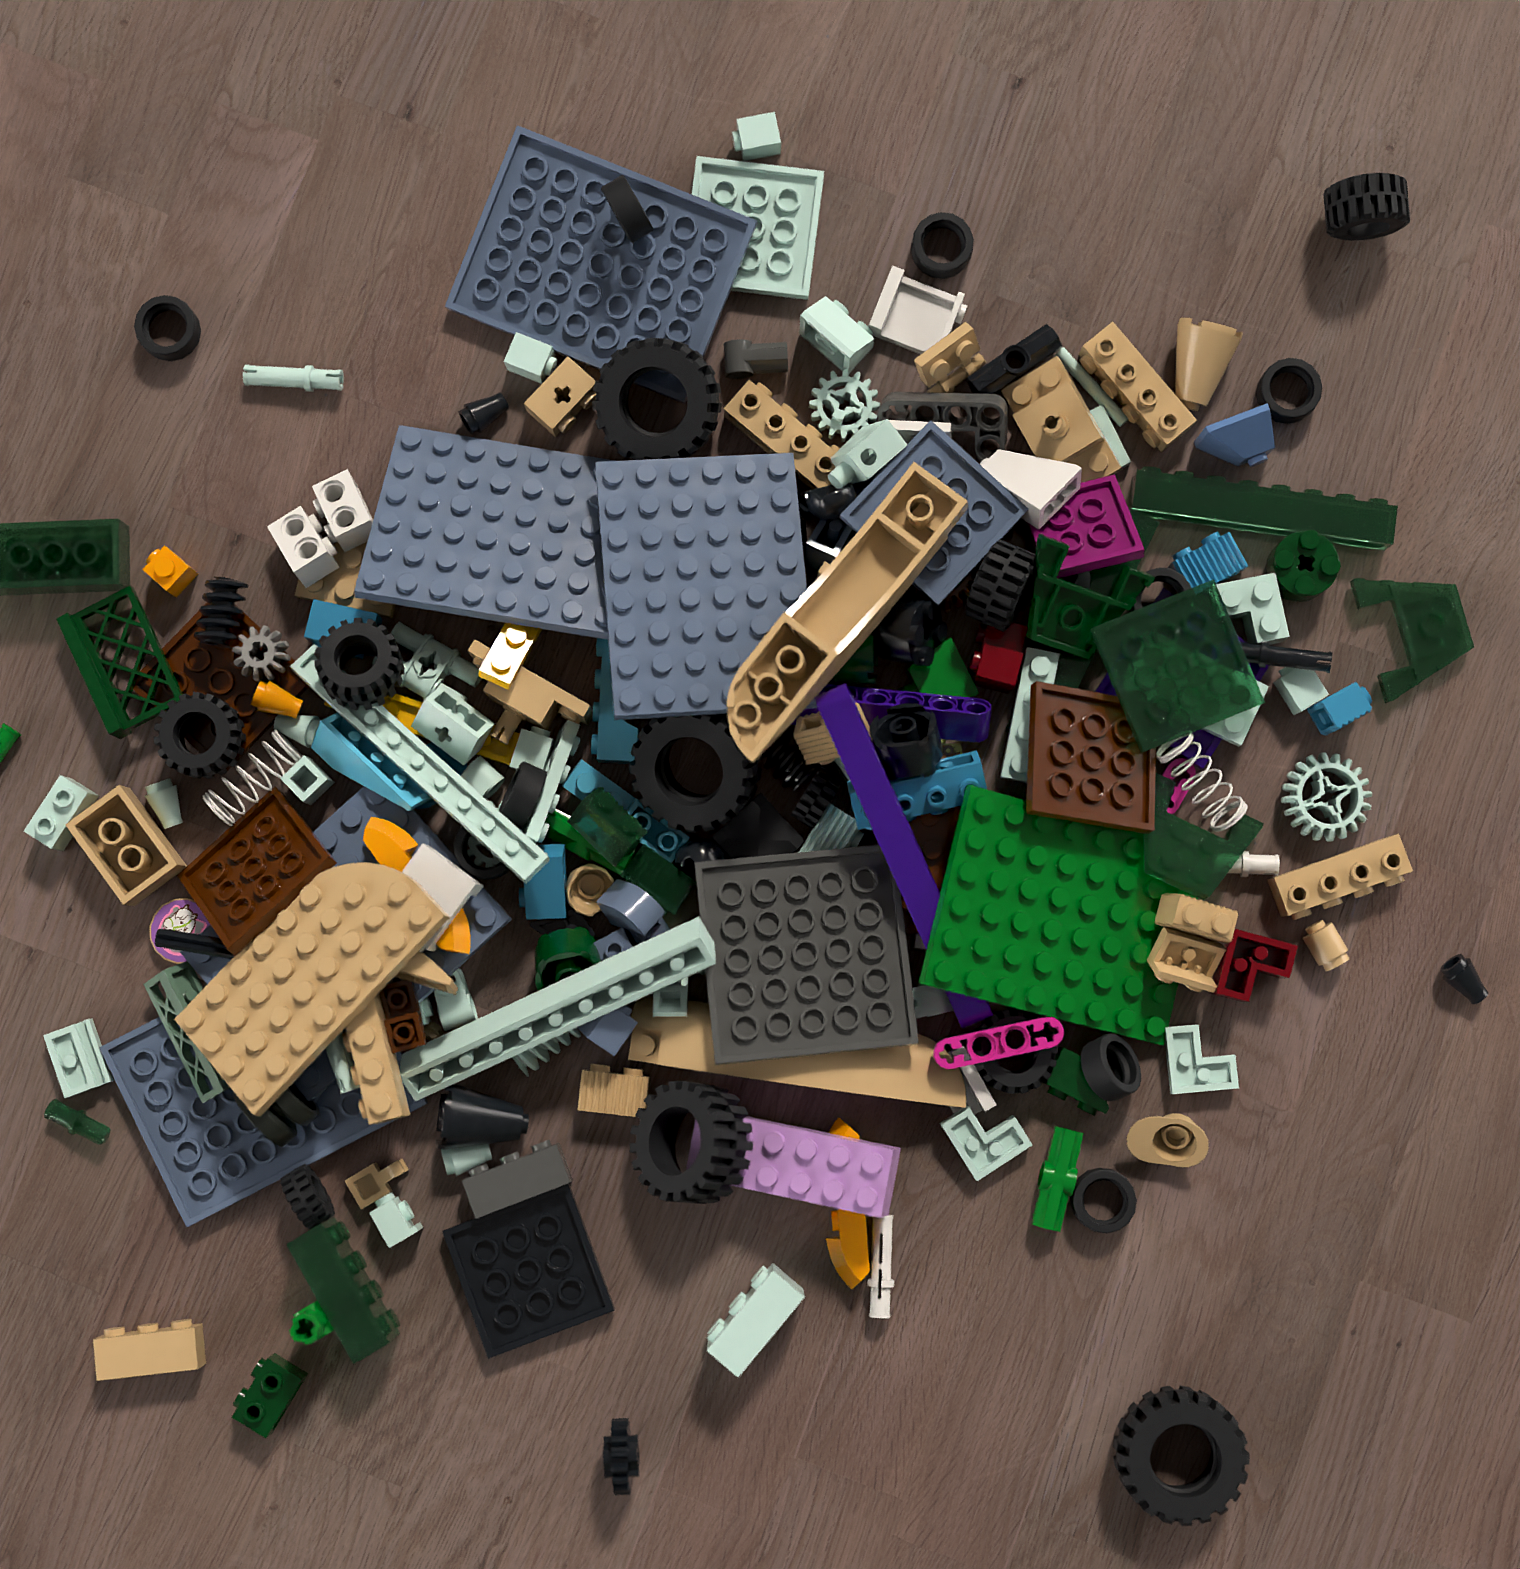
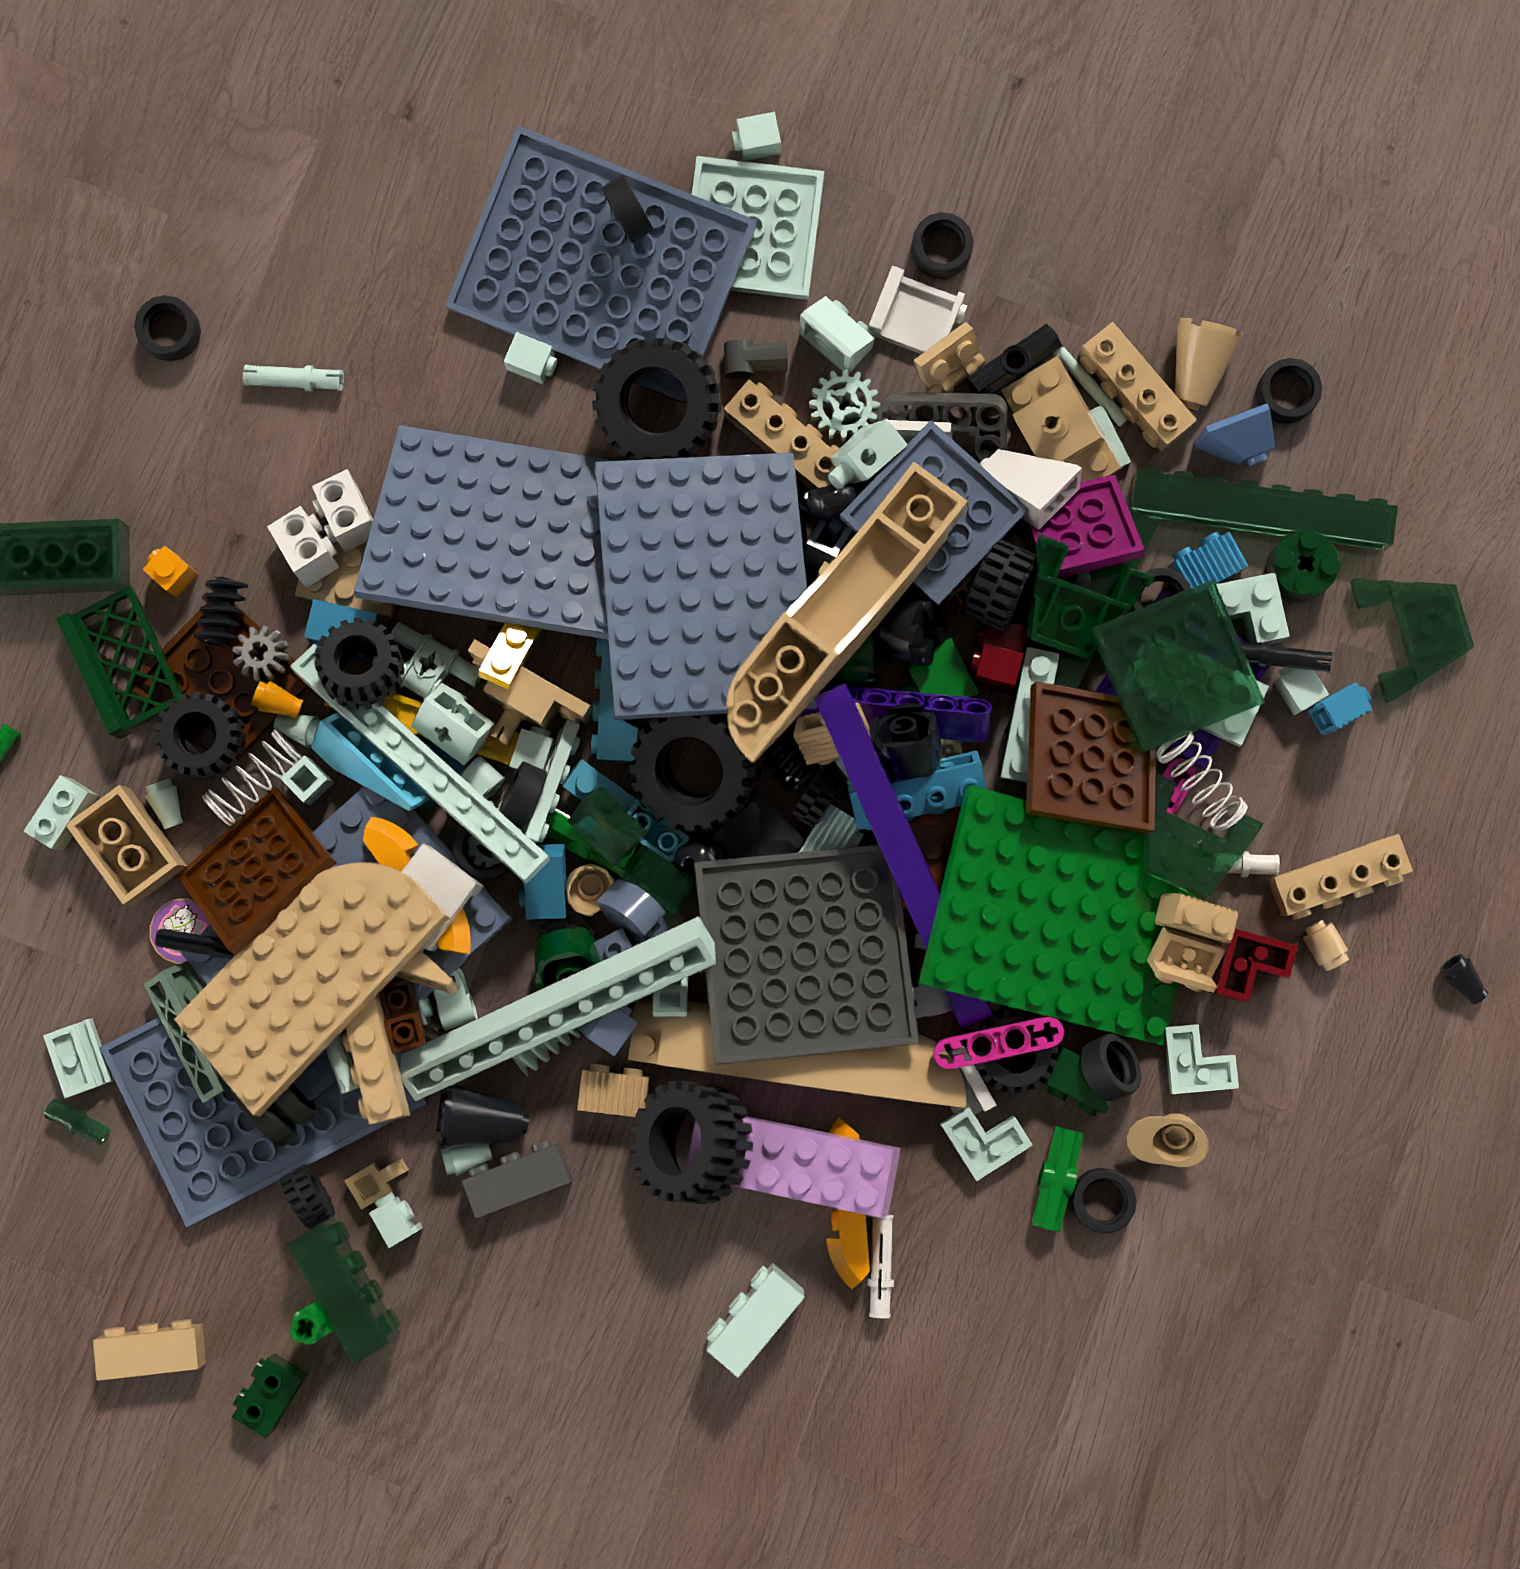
(481, 413): black cone -> none
(528, 1270): black plate -> none
(564, 381): tan brick -> none
(621, 1456): black gear -> none
(1217, 1482): black tyre -> none
(1332, 807): light aqua gear -> none
(1366, 206): black tyre -> none

